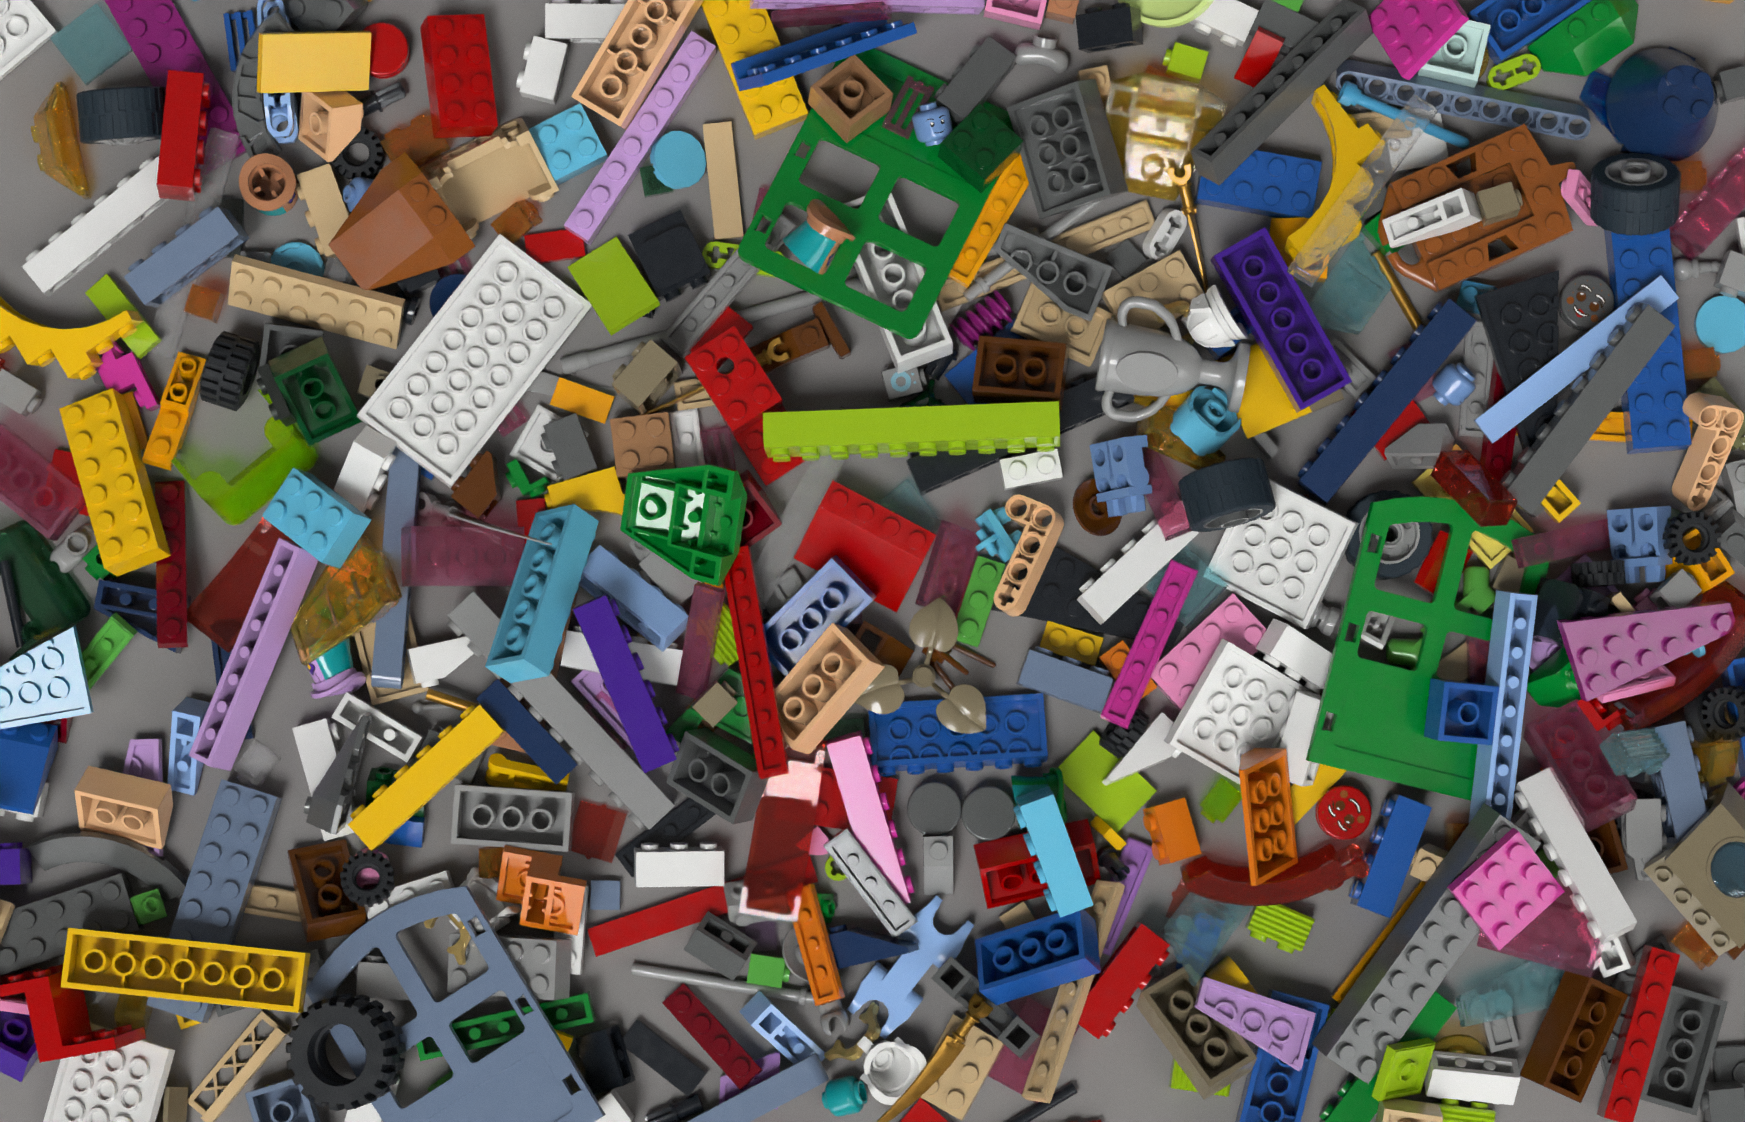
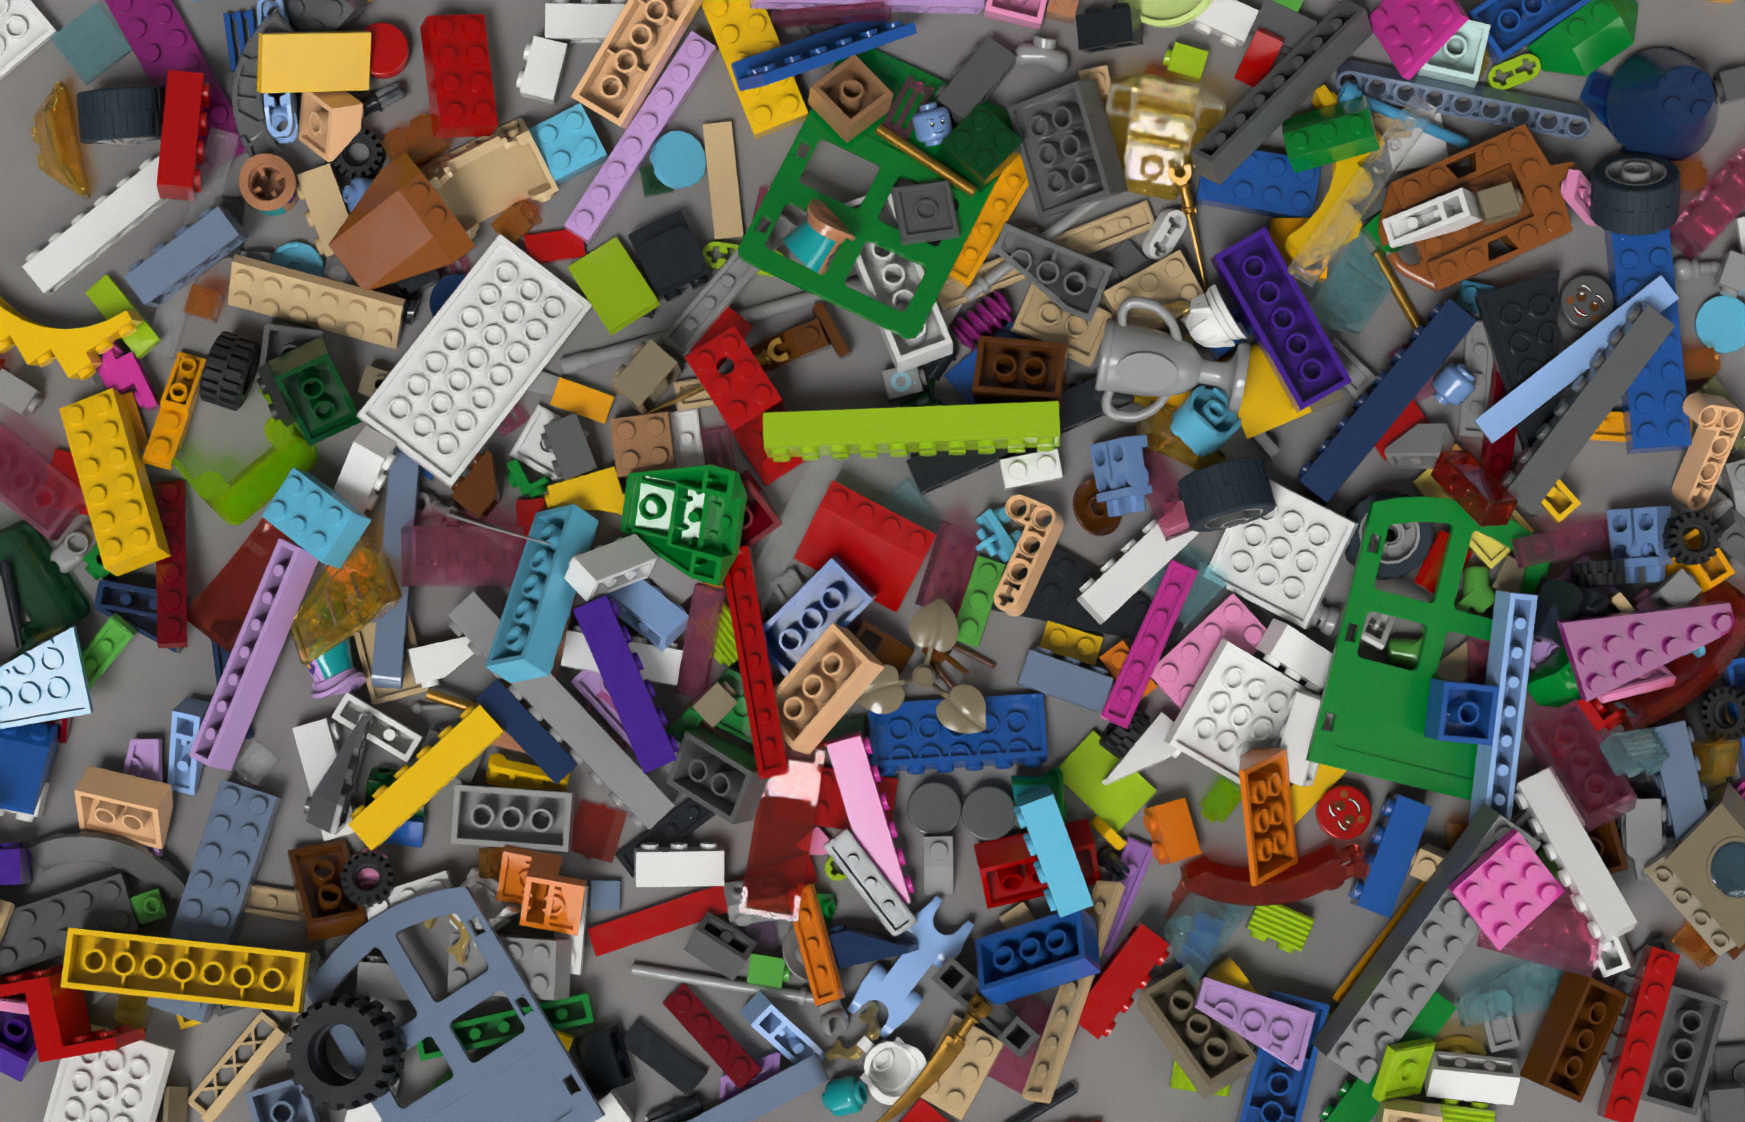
(610, 567): none -> white brick
(925, 212): none -> dark grey tile
(926, 160): none -> pearl gold bar
(1330, 134): none -> green slope

